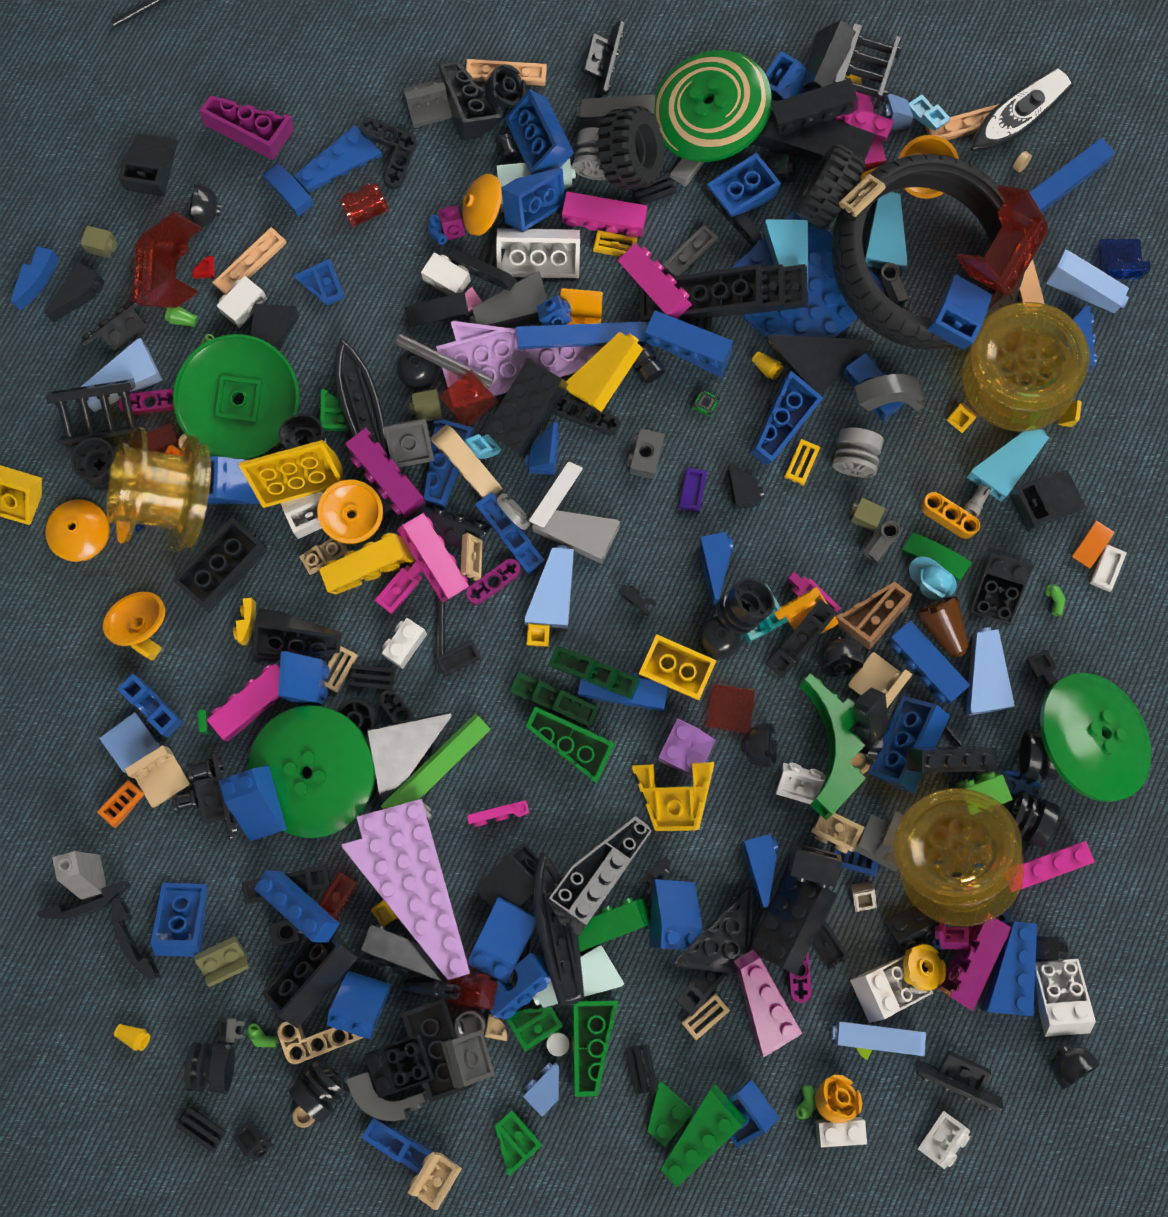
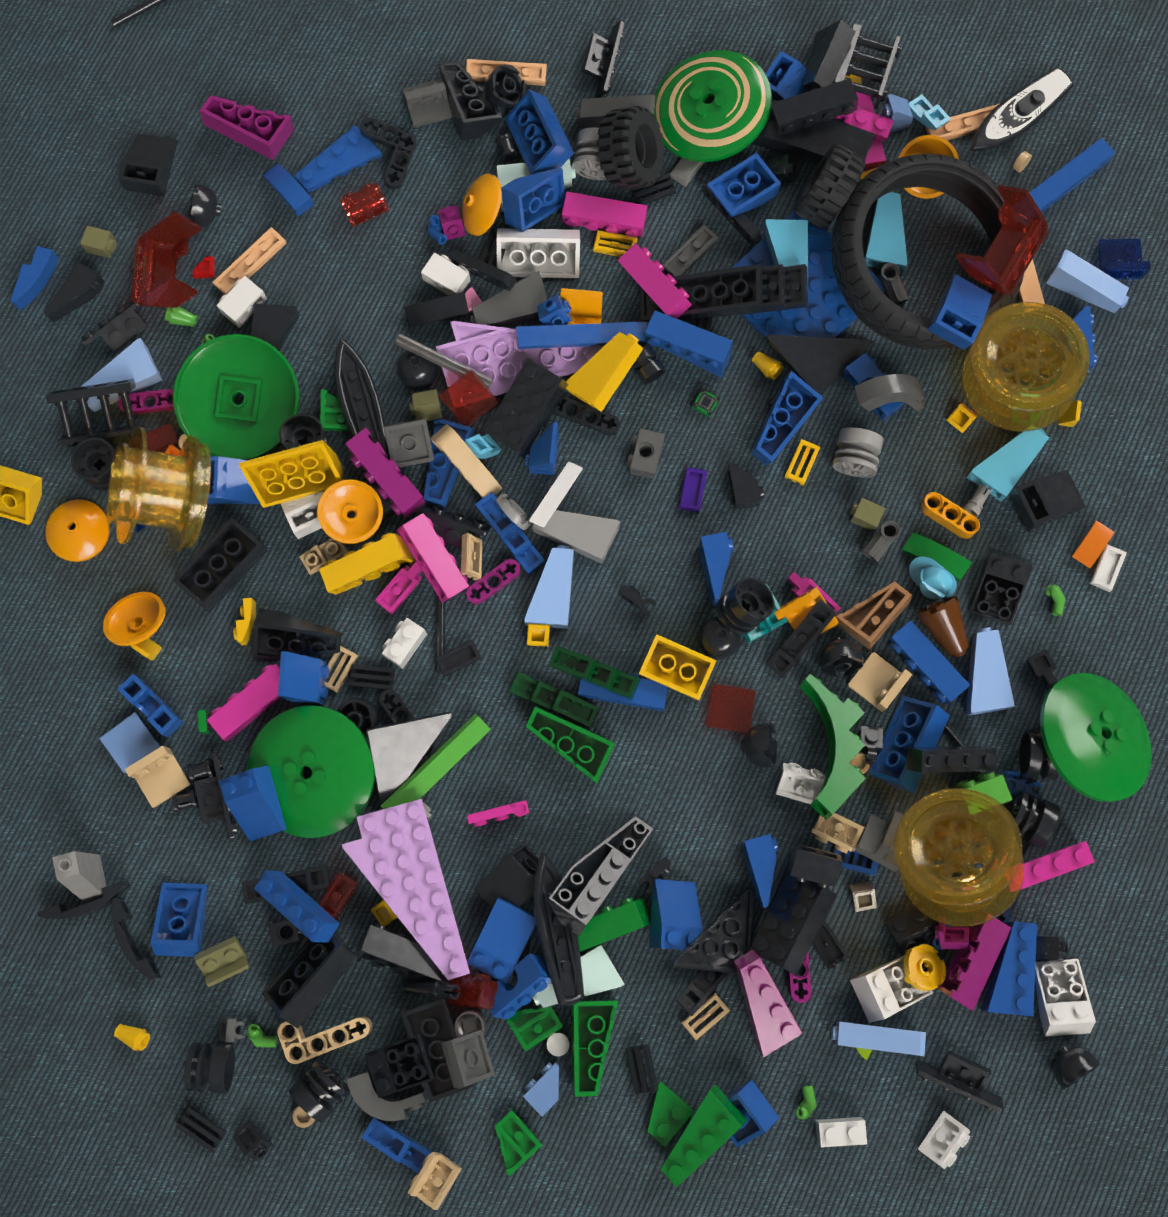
(121, 815): orange slope -> none
(322, 282): blue wing -> none
(358, 1004): blue brick -> none
(495, 1029): tan tile -> none
(675, 806): yellow wing -> none
(686, 746): medium lavender slope -> none
(838, 1100): light orange cylinder -> none
(865, 196): tan tile -> none
(871, 714): black brick -> none

